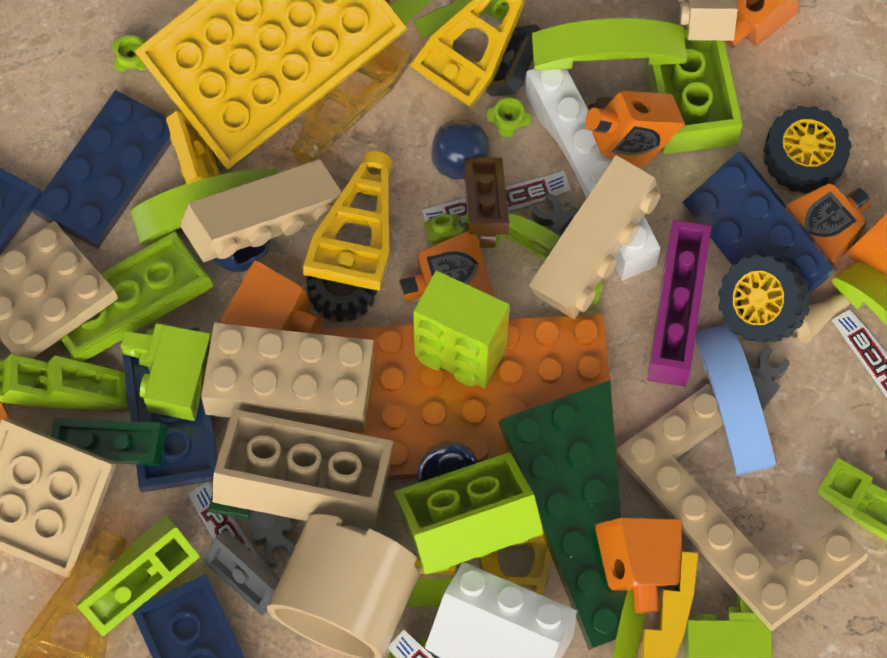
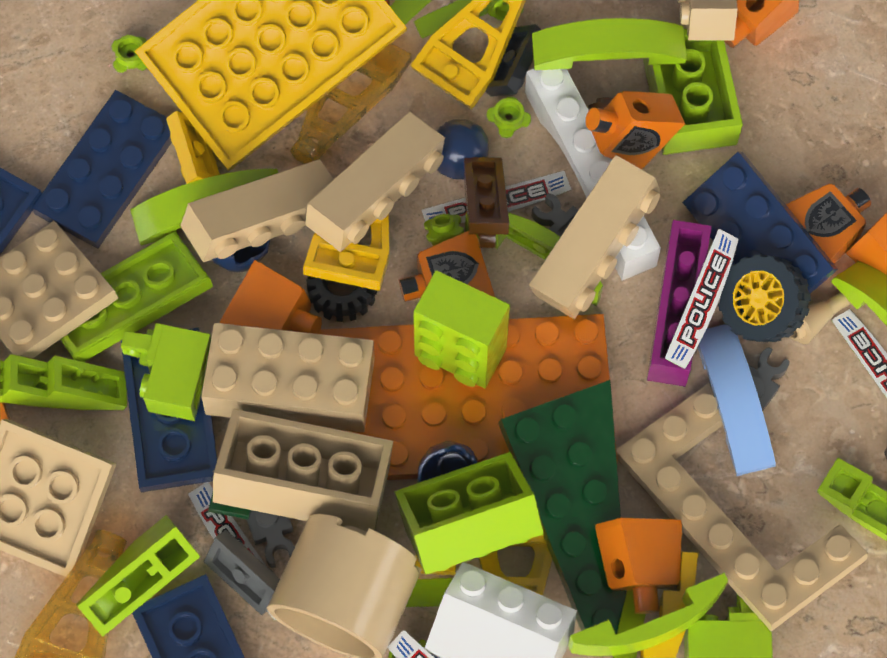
(115, 440): dark green plate -> none
(375, 182): none -> tan brick
(602, 640): none -> lime slope
(703, 299): none -> sticker
(806, 149): black wheel -> none

